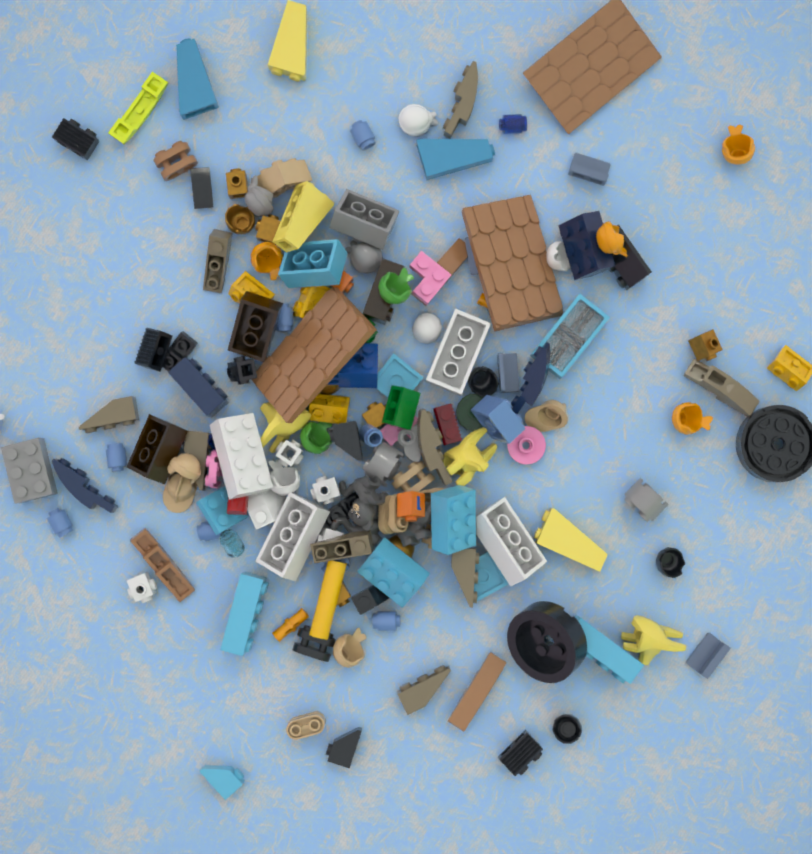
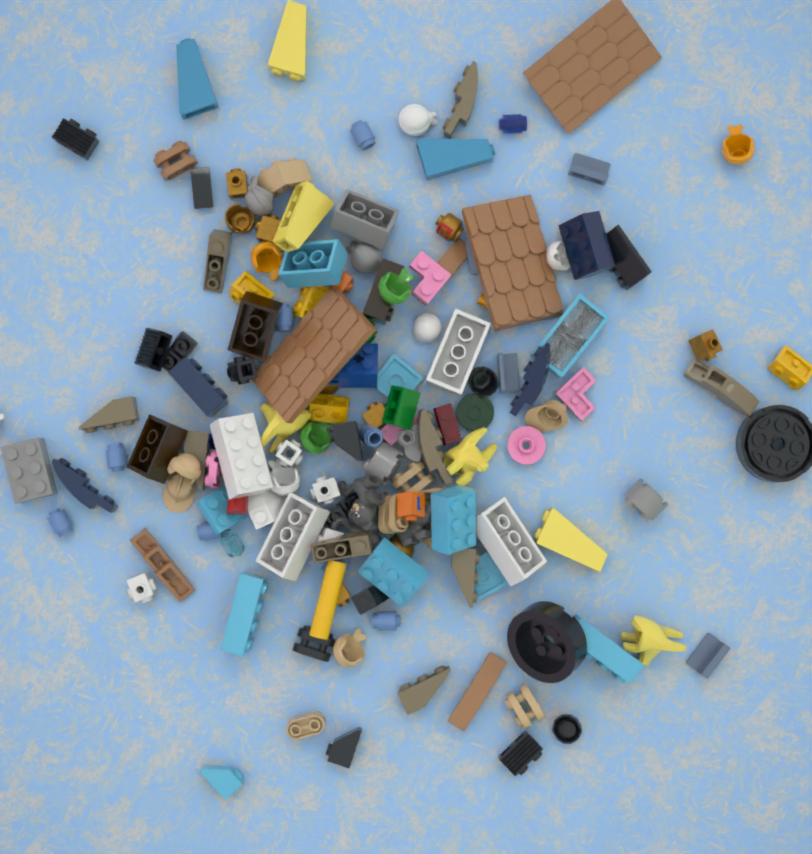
(140, 109): neon yellow slope -> none
(290, 624): light orange pin -> none
(449, 227): none -> pearl gold head
(498, 418): medium blue brick -> none
(523, 718): none -> tan brick
(572, 393): none -> bright pink plate
(610, 240): light orange hat -> none
(670, 562): black hair -> none
(689, 418): light orange hat -> none

